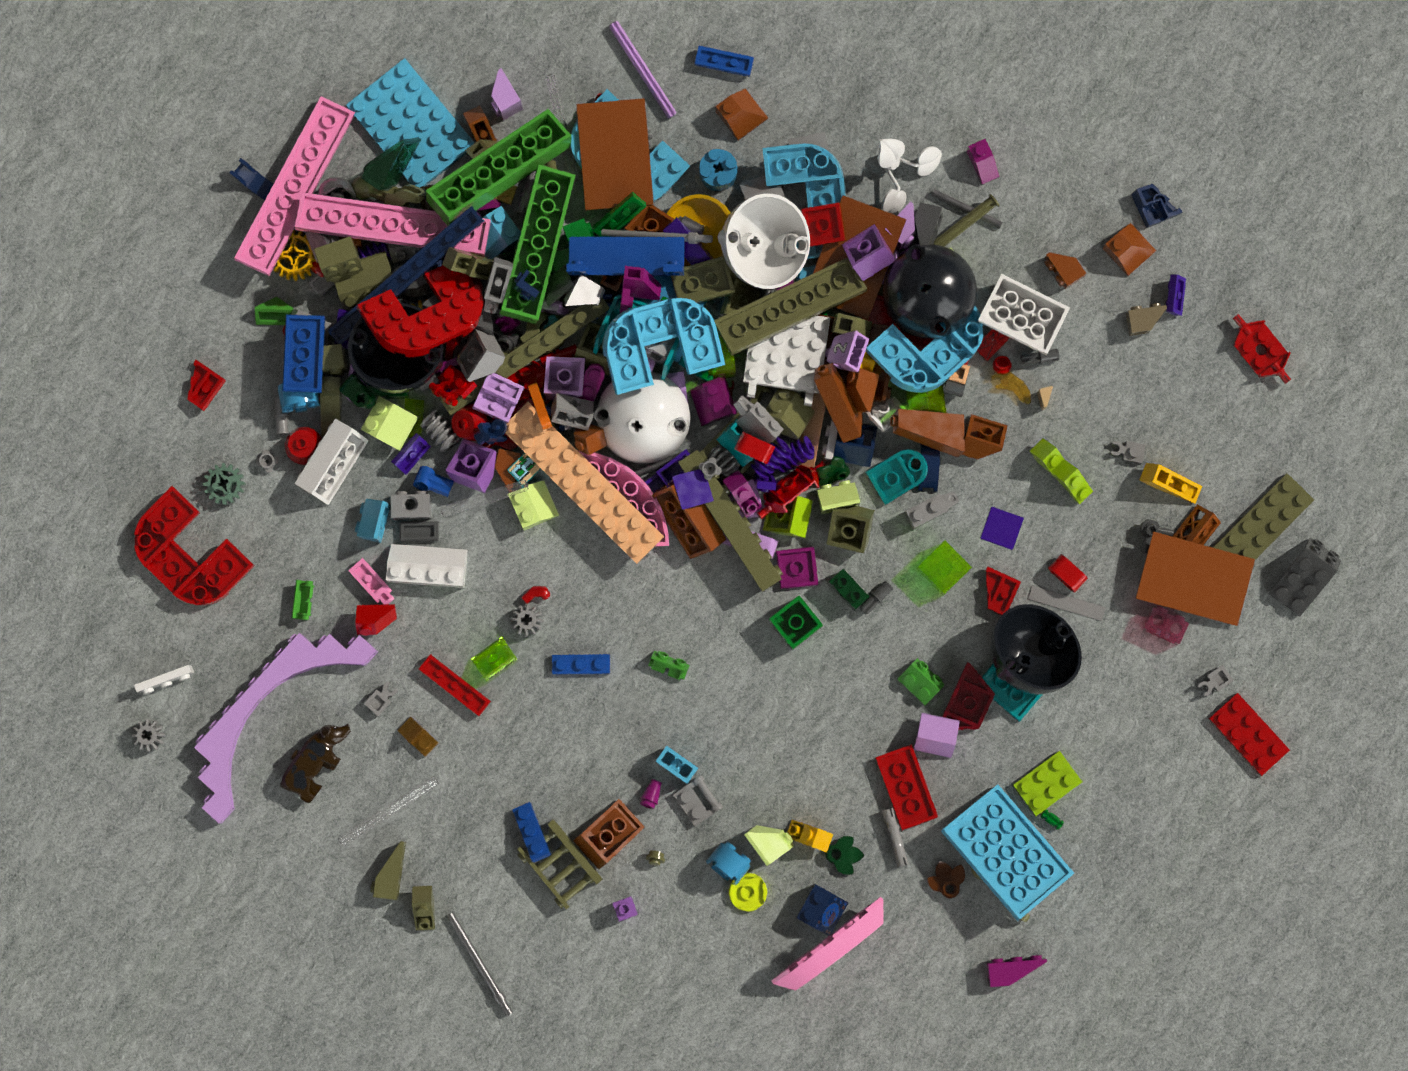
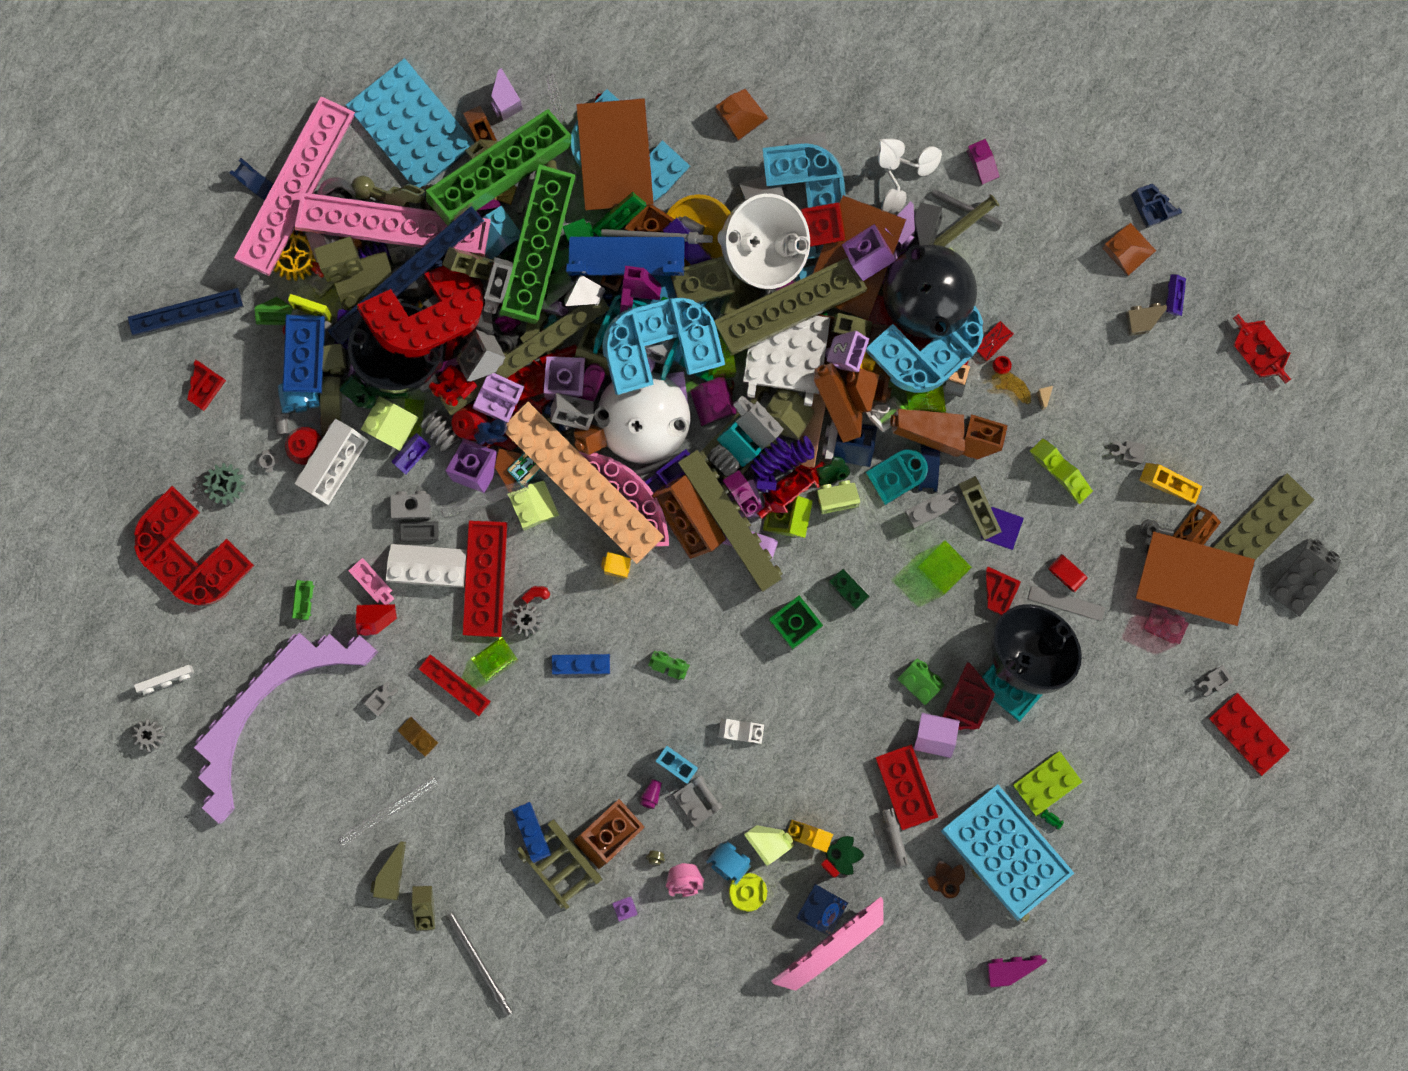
(185, 312): none -> dark blue plate
(310, 307): none -> neon yellow tile
(311, 758): dark brown animal -> none
(373, 520): medium azure slope -> none
(389, 166): clear green slope -> none
(428, 480): blue piece -> none
(485, 579): none -> red plate
(526, 291): dark blue bracket -> none
(540, 406): orange beam -> none
(616, 565): none -> yellow slope
(642, 69): lavender axle -> none
(684, 880): none -> bright pink cone
(692, 489): dark purple sticker -> none
(713, 160): dark azure brick -> none
(715, 469): light grey plate -> none
(724, 61): blue plate -> none
(741, 731): none -> white slope
(754, 447): red beam -> none
(797, 567): magenta tile -> none
(829, 868): none -> red tile
(850, 528): olive slope -> none
(876, 597): dark grey axle -> none
(980, 507): none -> olive slope
(1023, 314): white slope -> none
(1031, 358): dark grey axle -> none
(1065, 268): dark orange slope -> none

